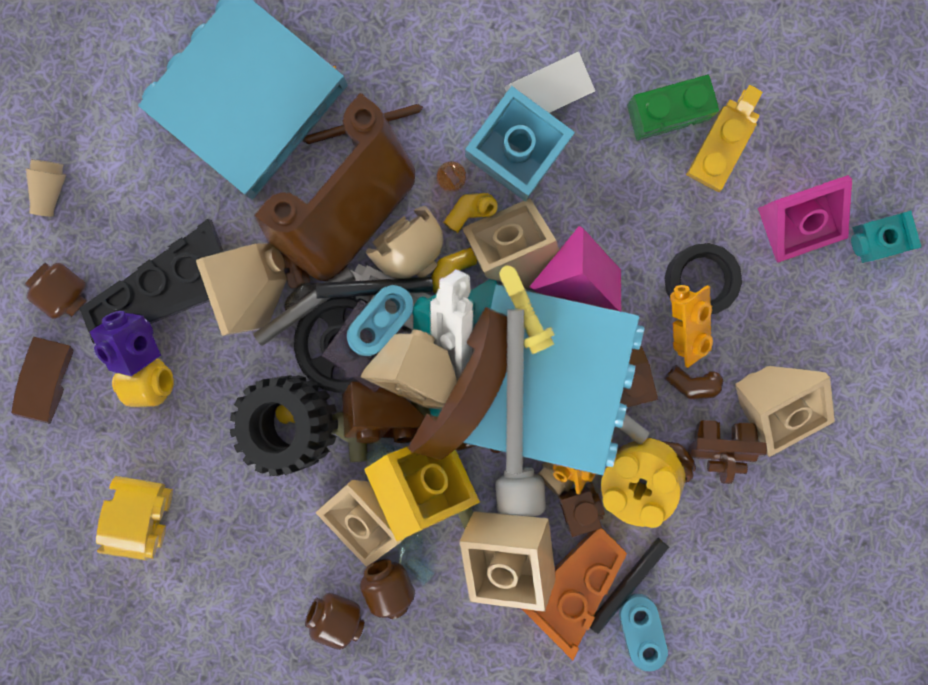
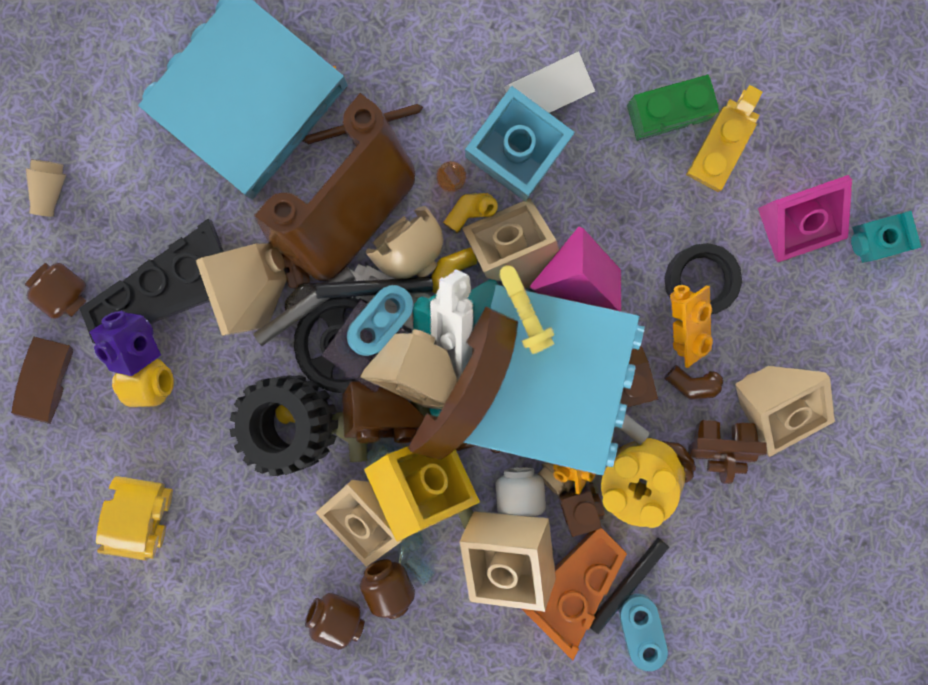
(515, 373): light grey bar -> none

